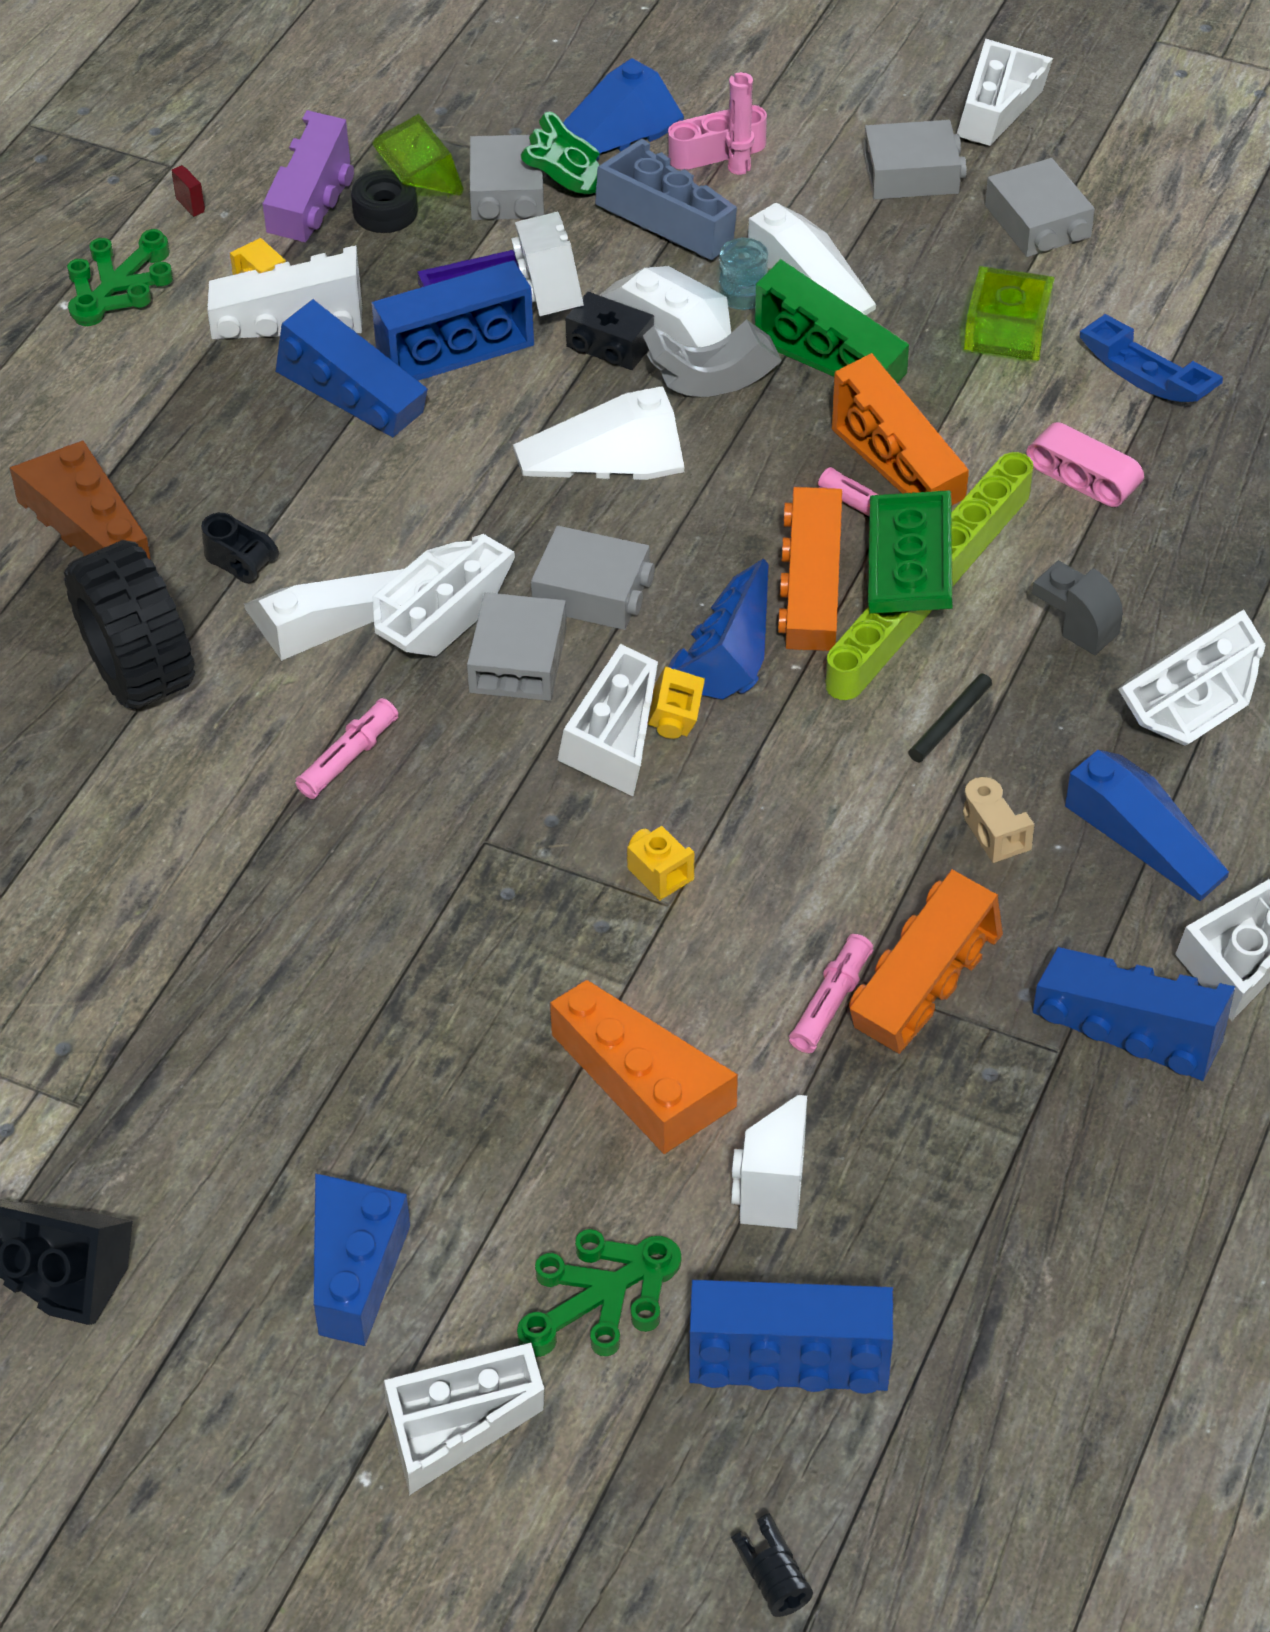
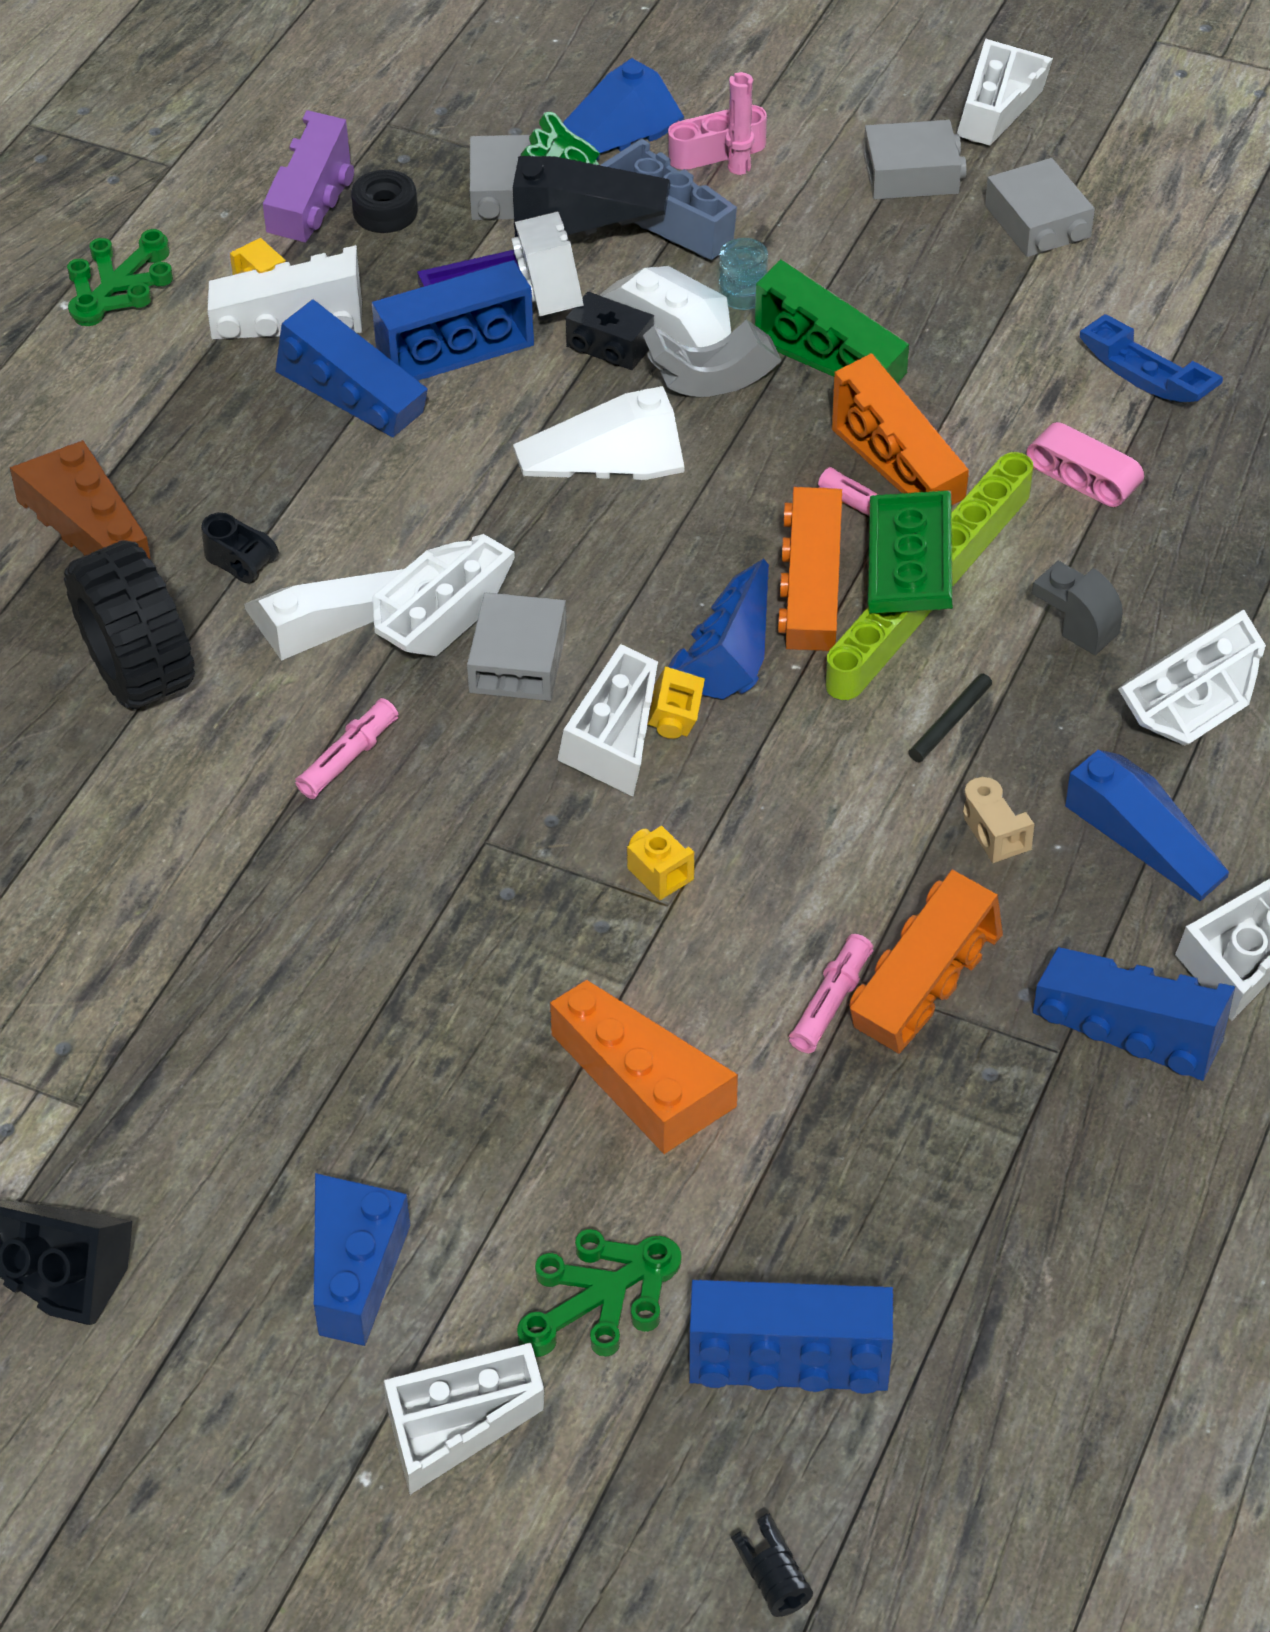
(188, 190): dark red tile -> none
(419, 157): clear neon green slope -> none
(585, 193): none -> black wedge
(595, 576): light grey brick -> none
(771, 1166): white slope -> none
(809, 251): white wedge -> none
(1009, 313): clear neon green brick -> none

